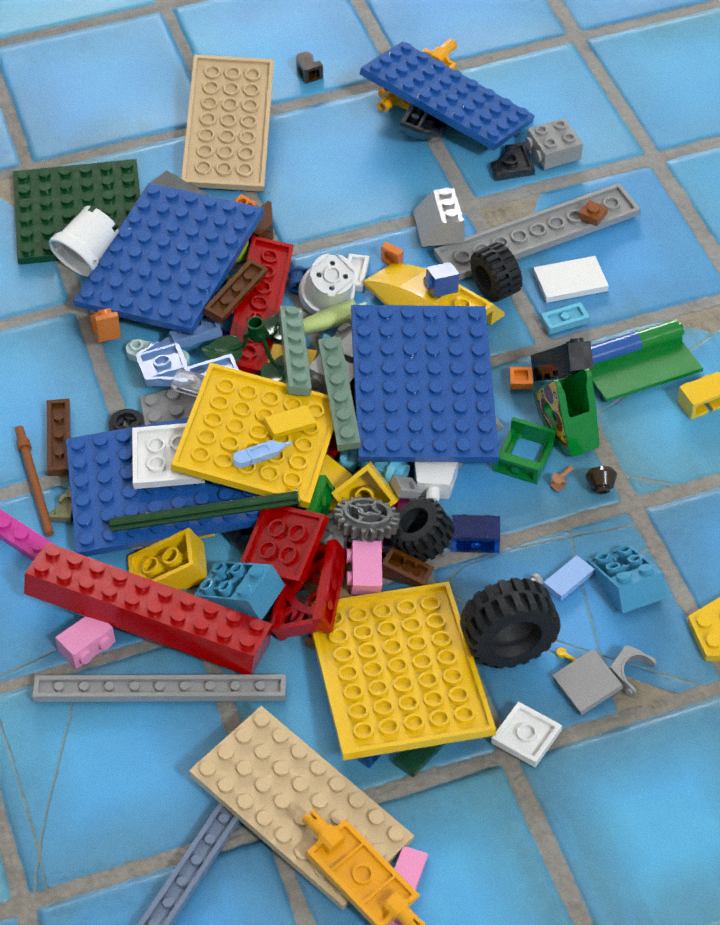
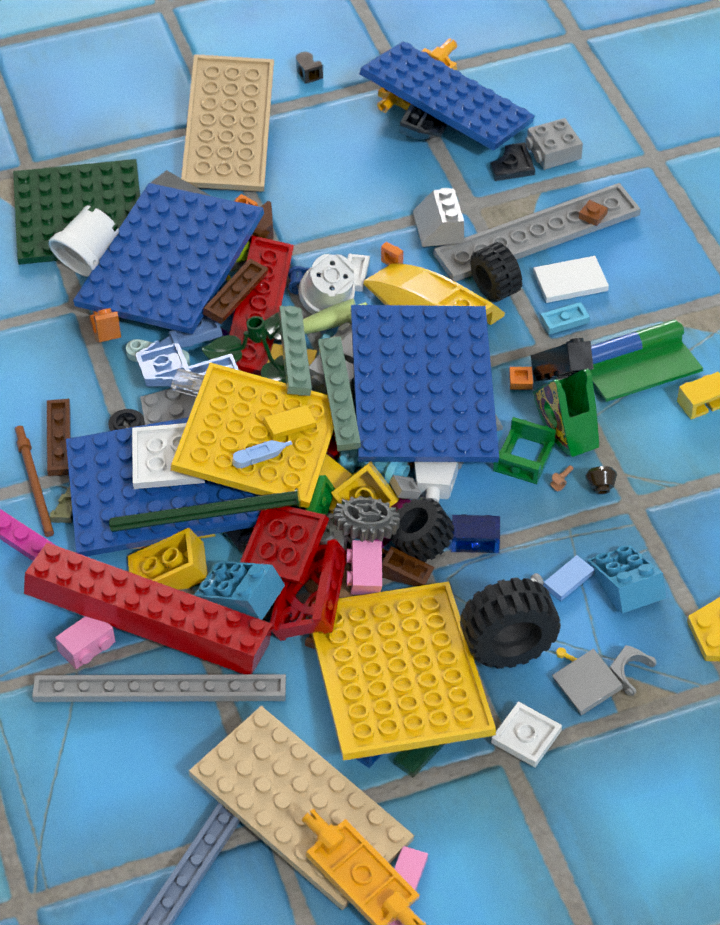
(441, 279): blue brick -> none

